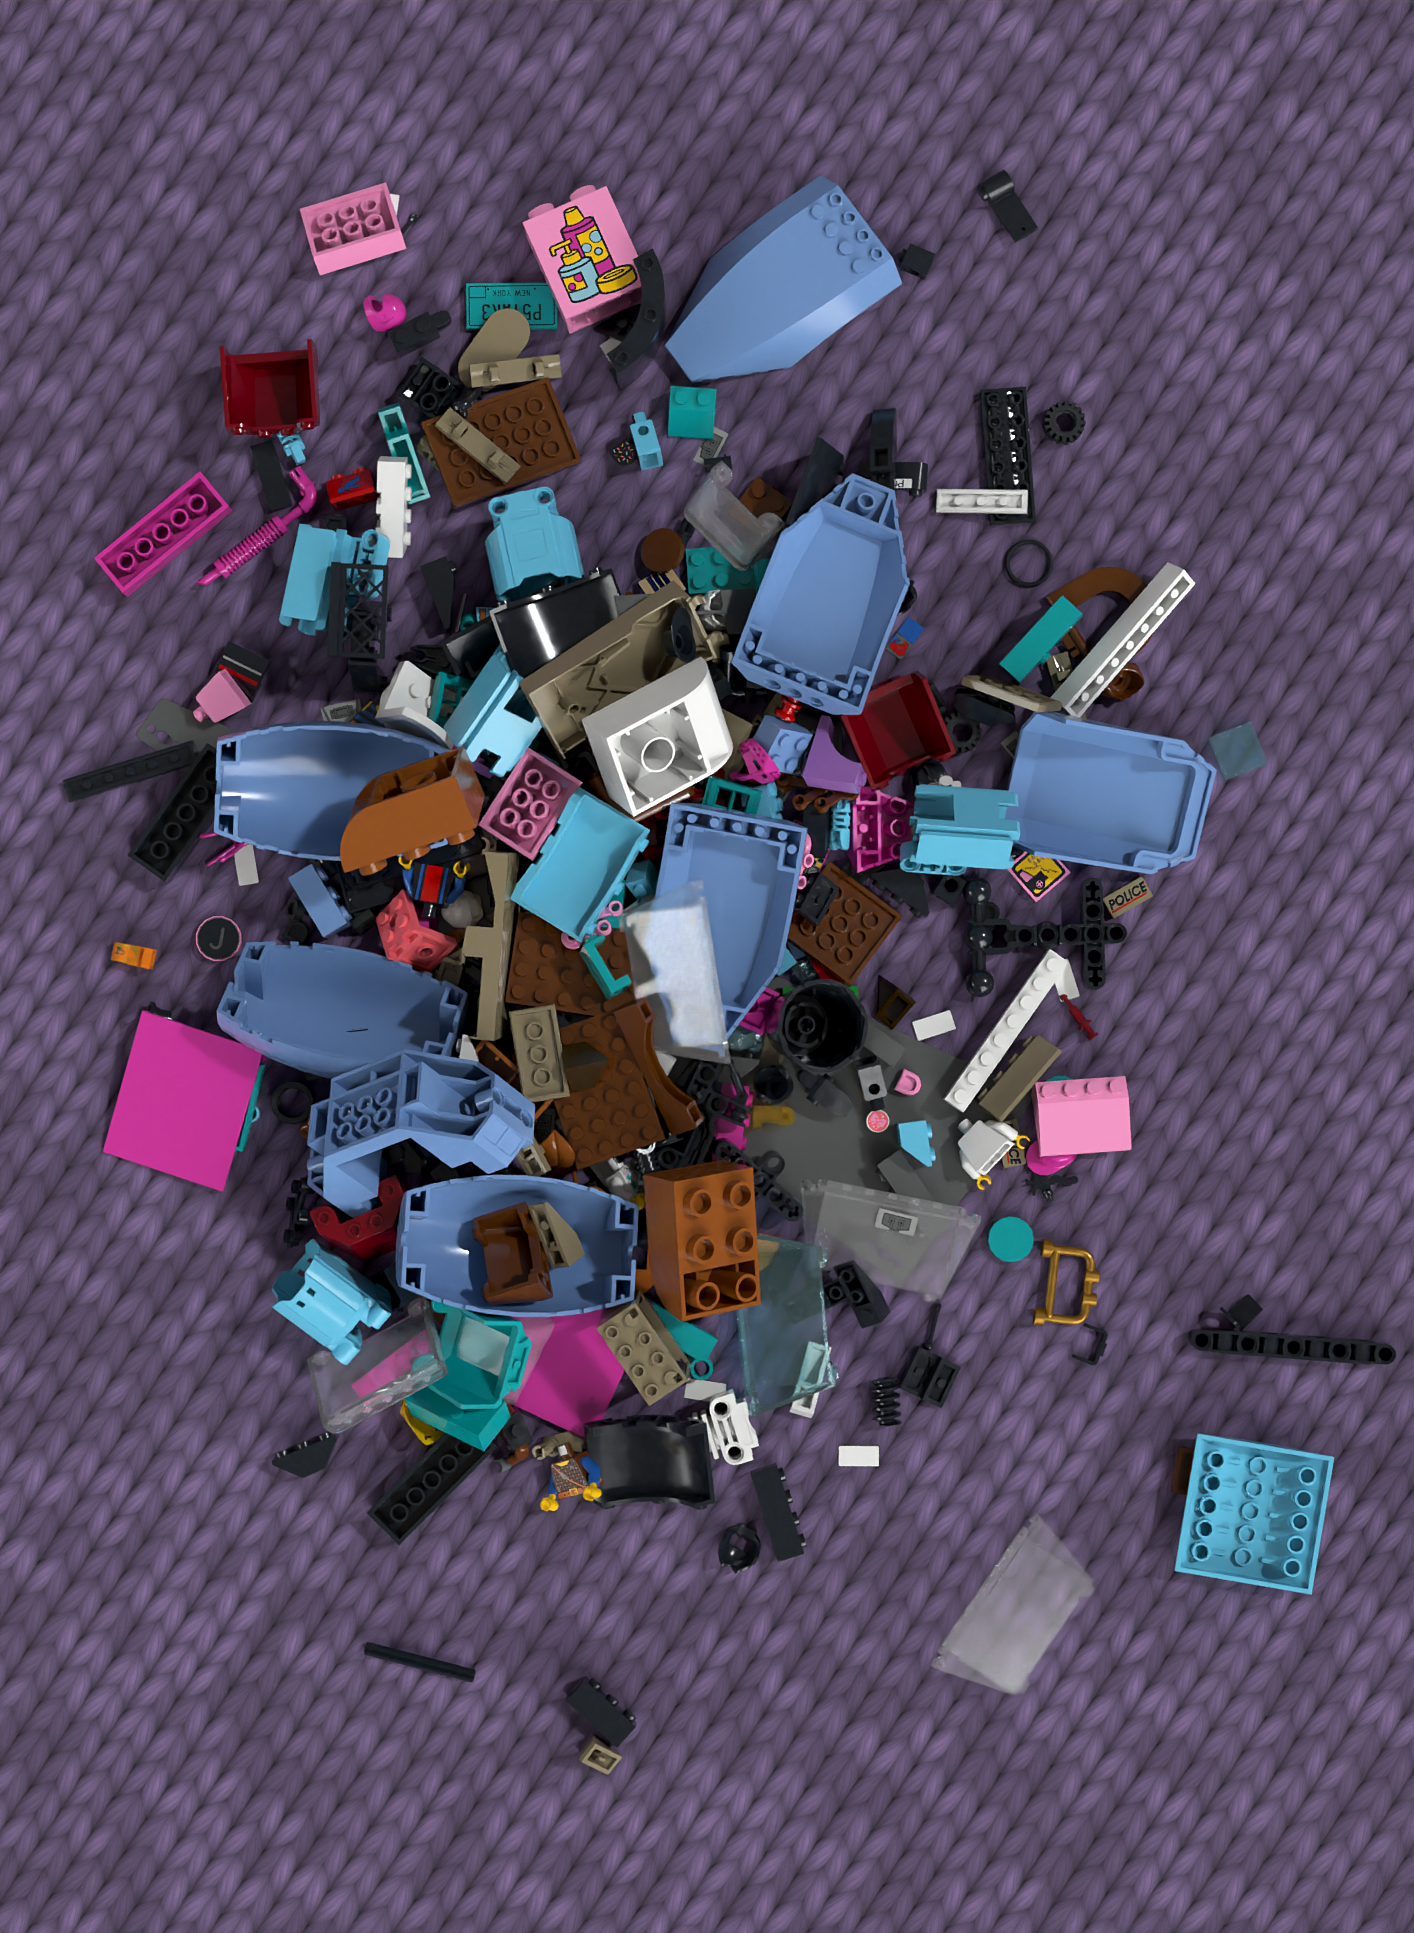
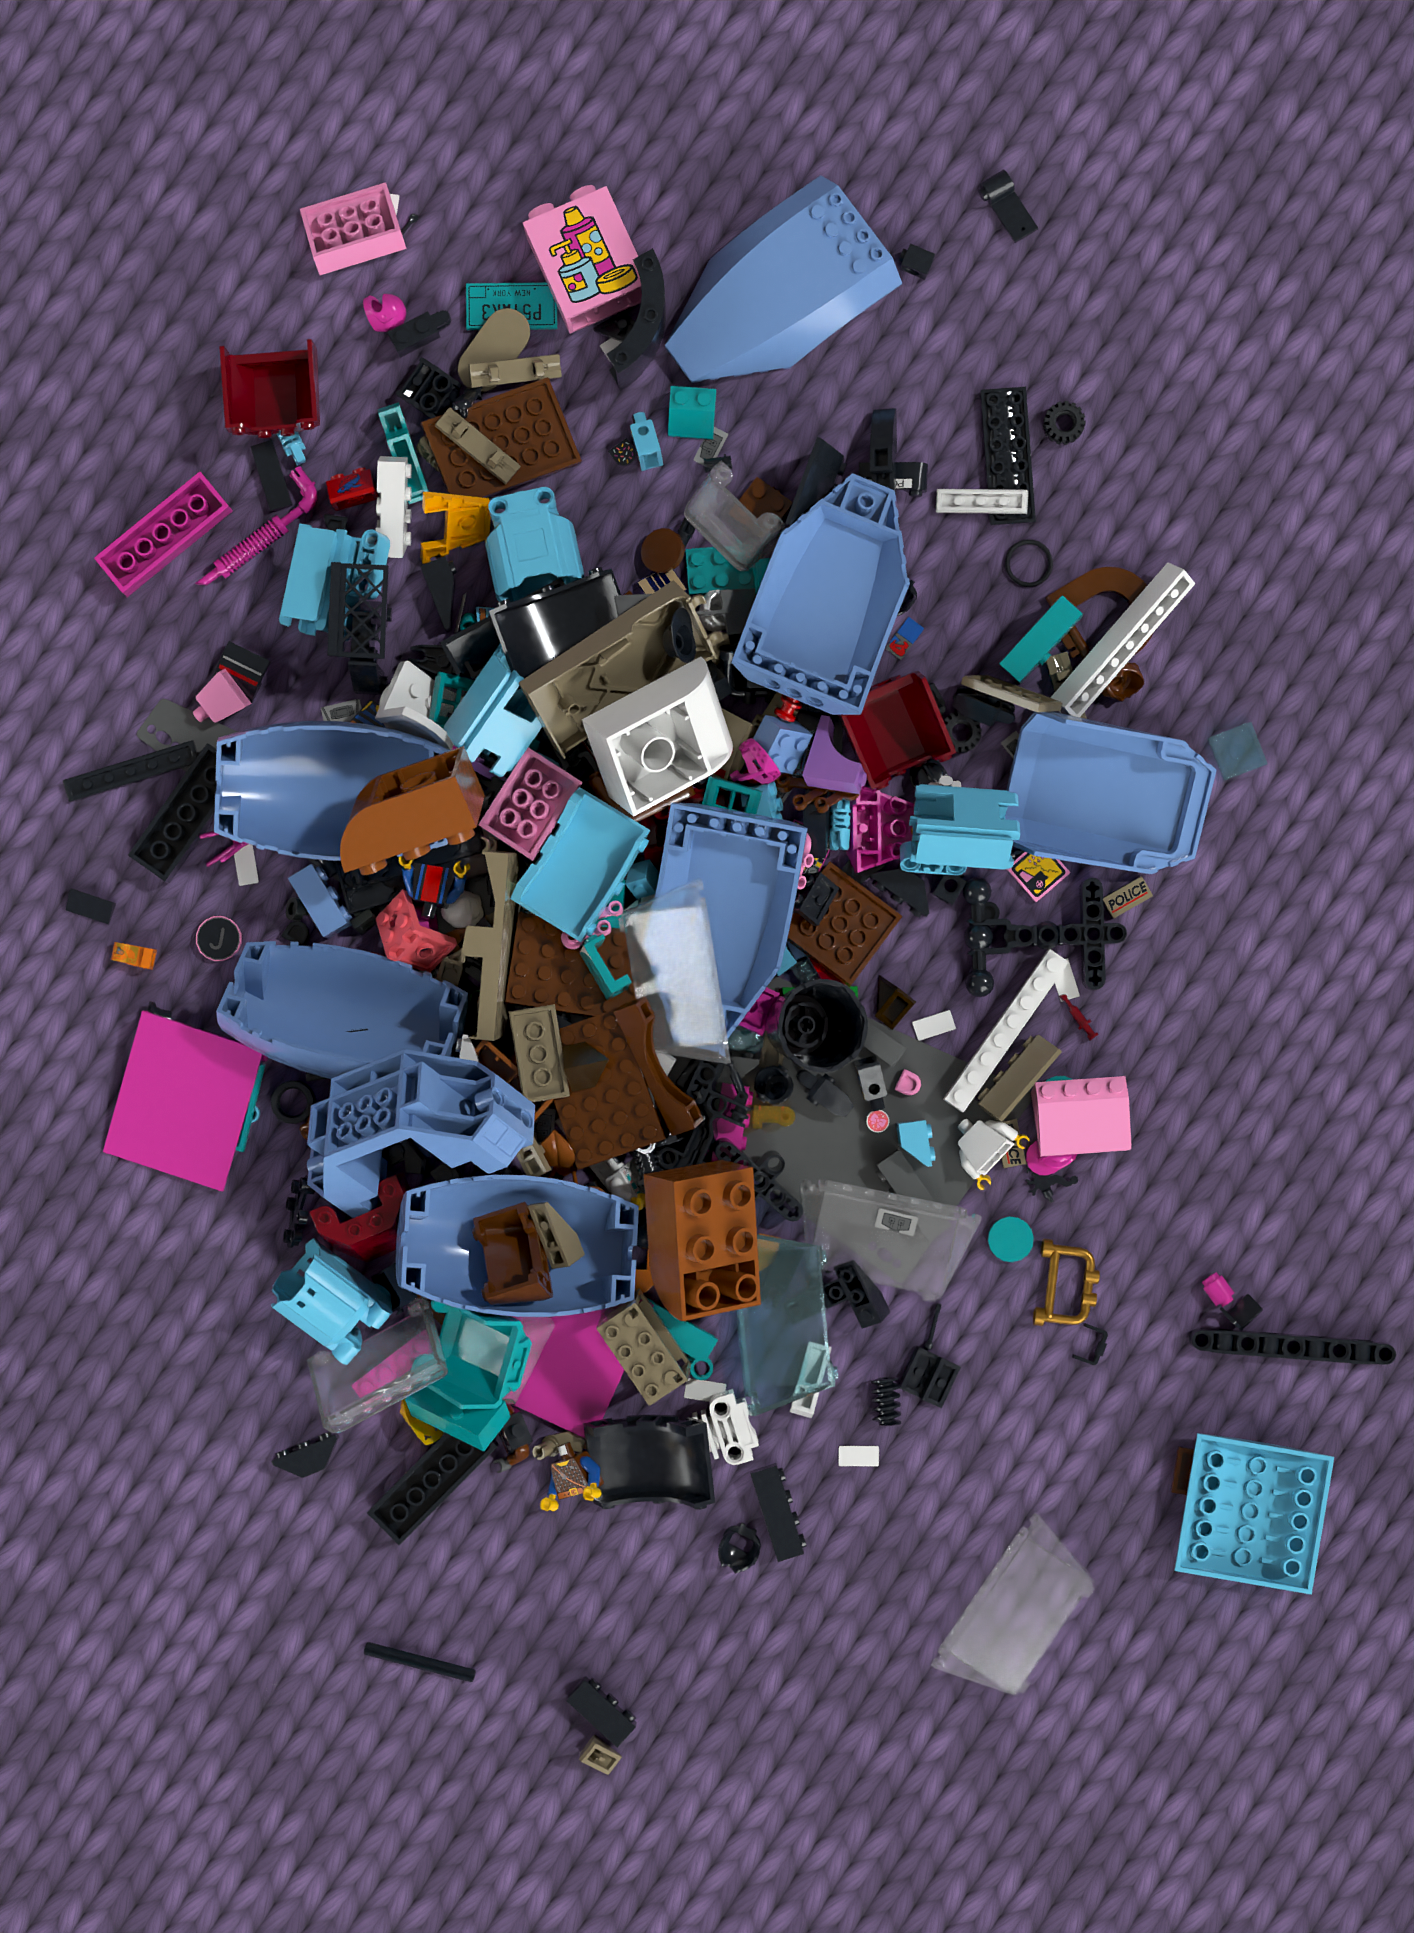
(90, 906): none -> black slope
(465, 522): none -> light orange wing
(1218, 1289): none -> dark pink brick

